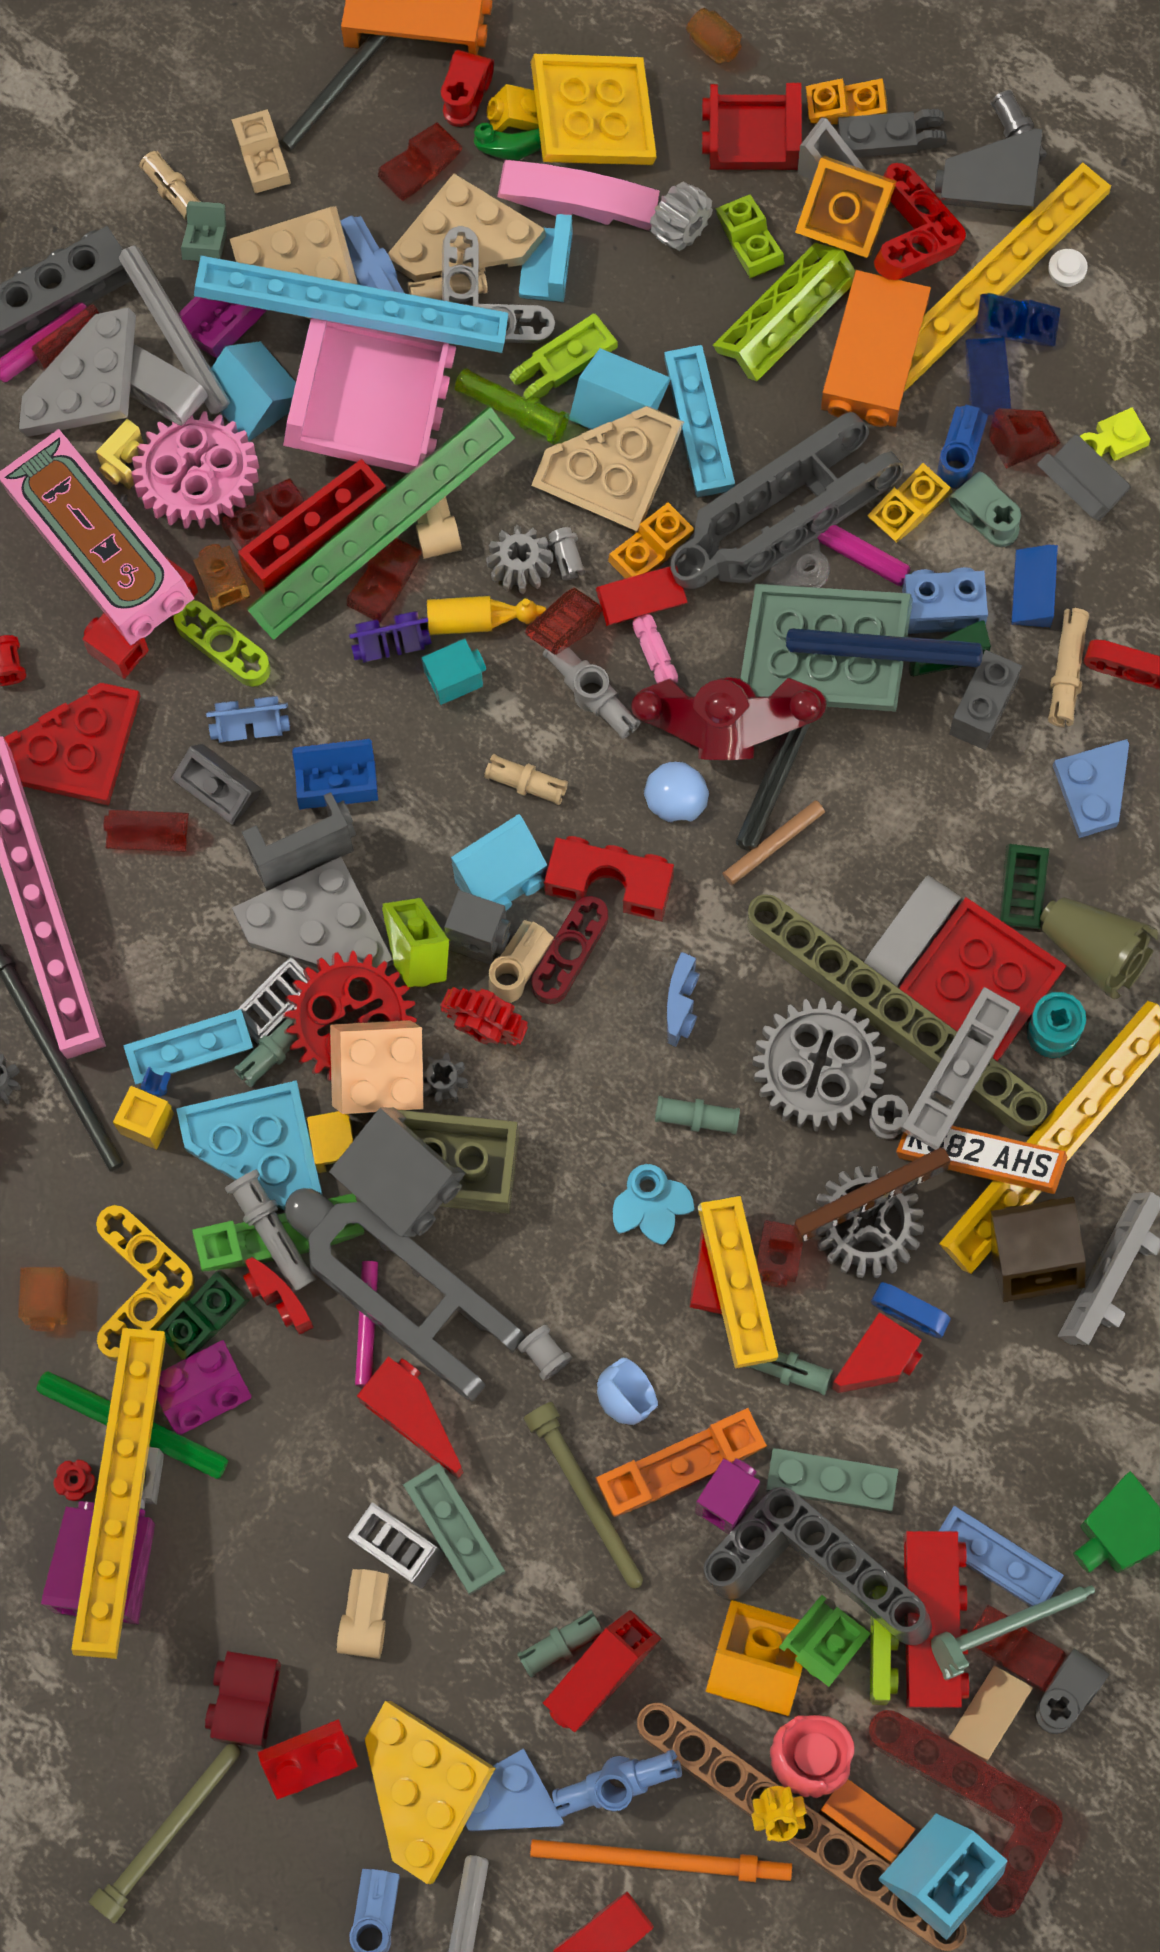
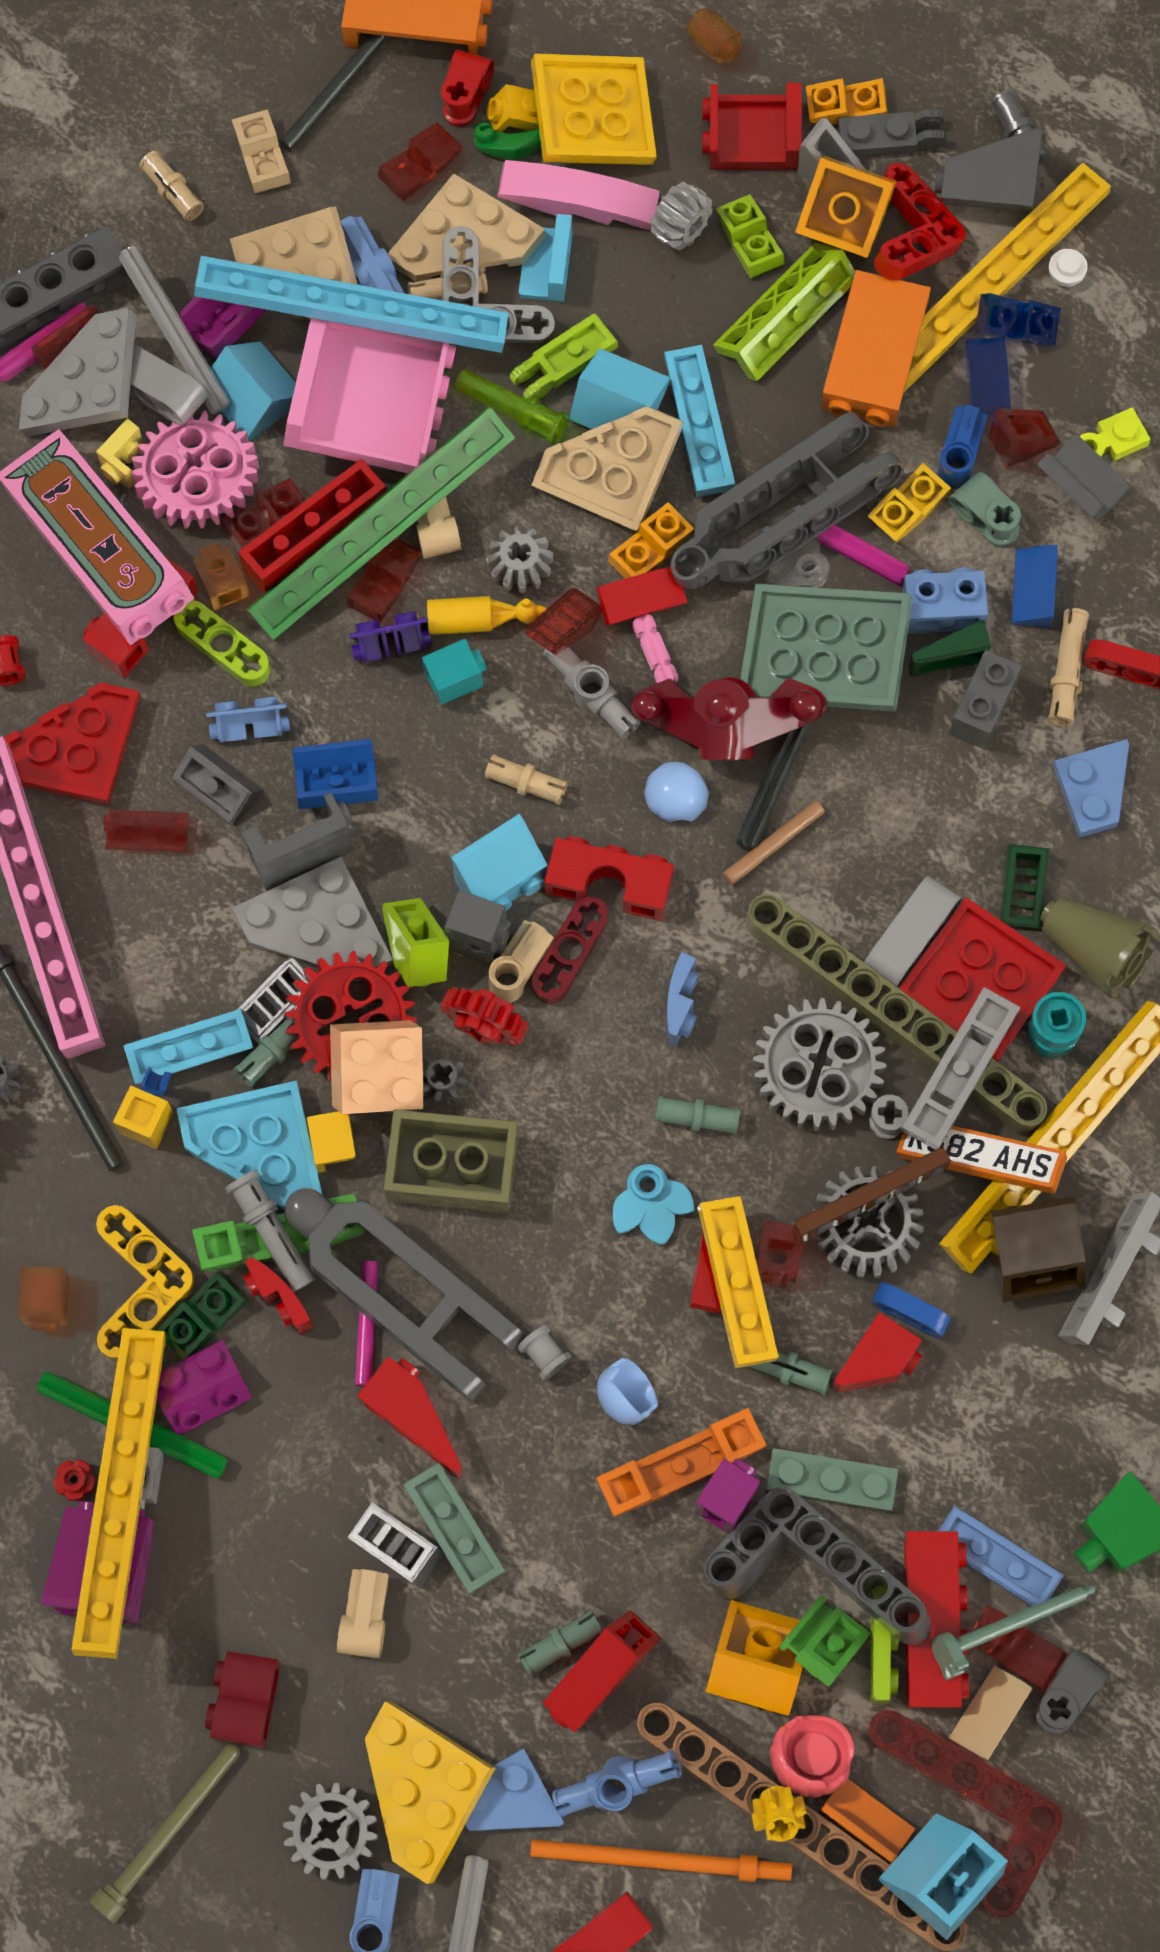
(204, 231): sand green bracket -> none
(307, 1759): red bracket -> none
(342, 1847): none -> light grey gear
(397, 1174): dark grey panel -> none
(546, 1424): olive piece -> none
(563, 544): light grey pin -> none
(884, 647): dark blue axle -> none

